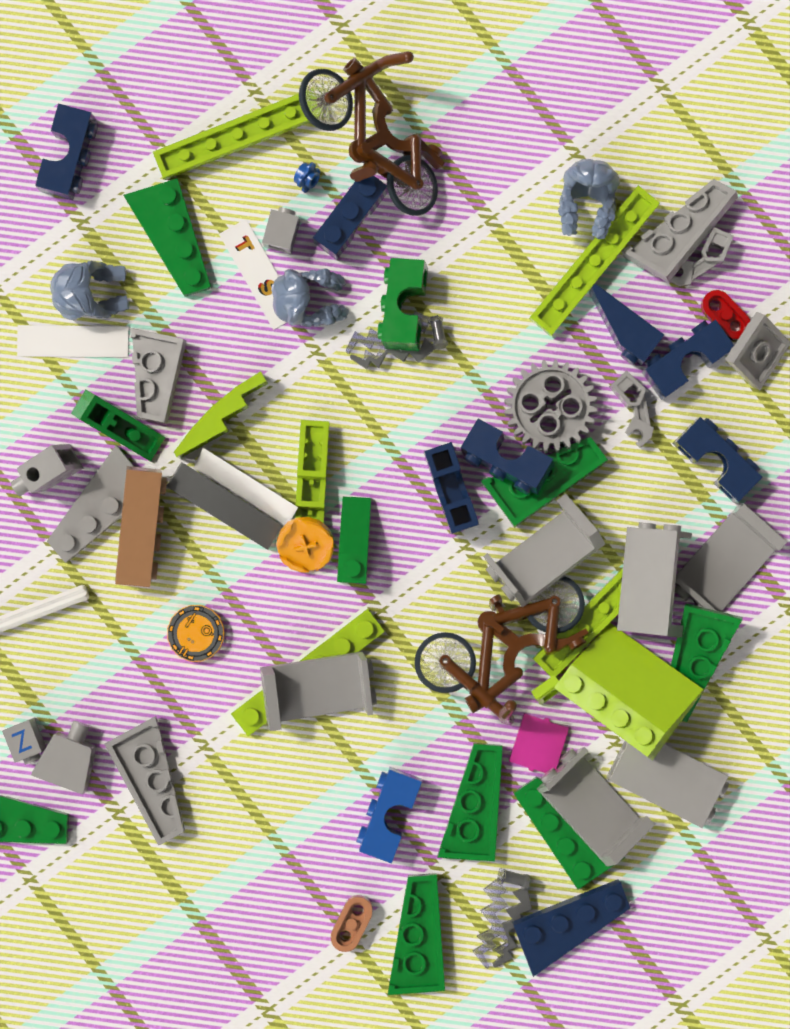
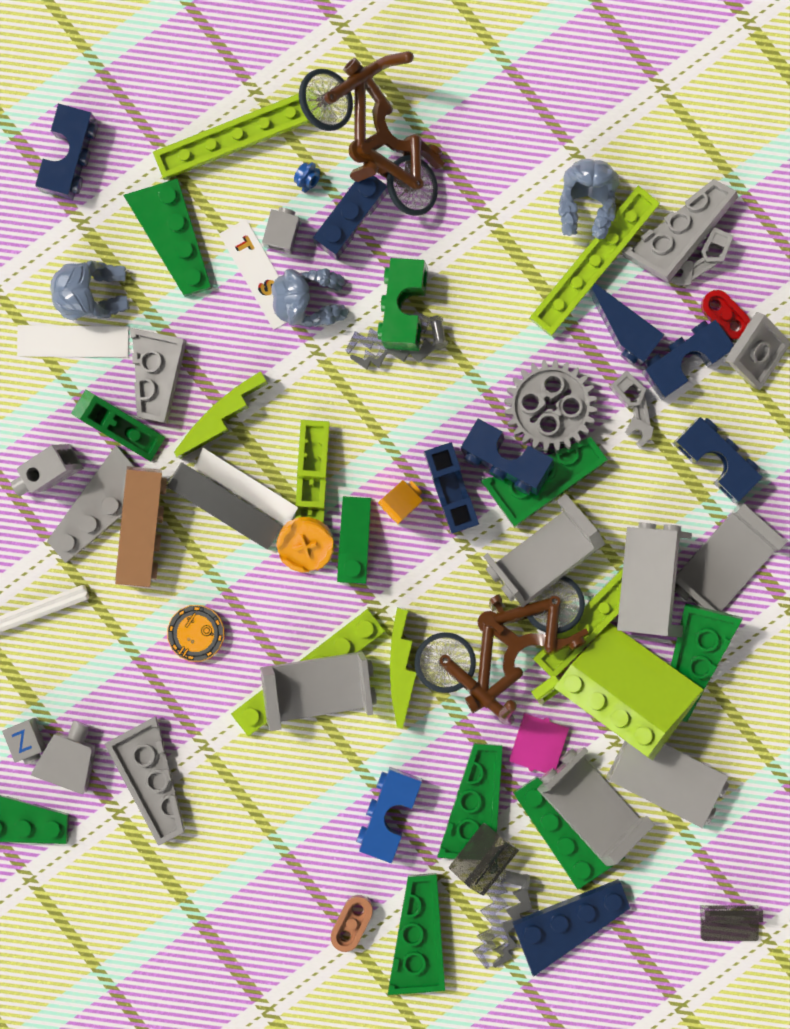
(400, 677): none -> lime slope
(401, 501): none -> light orange slope
(483, 859): none -> clear smoke panel
(730, 922): none -> clear smoke panel

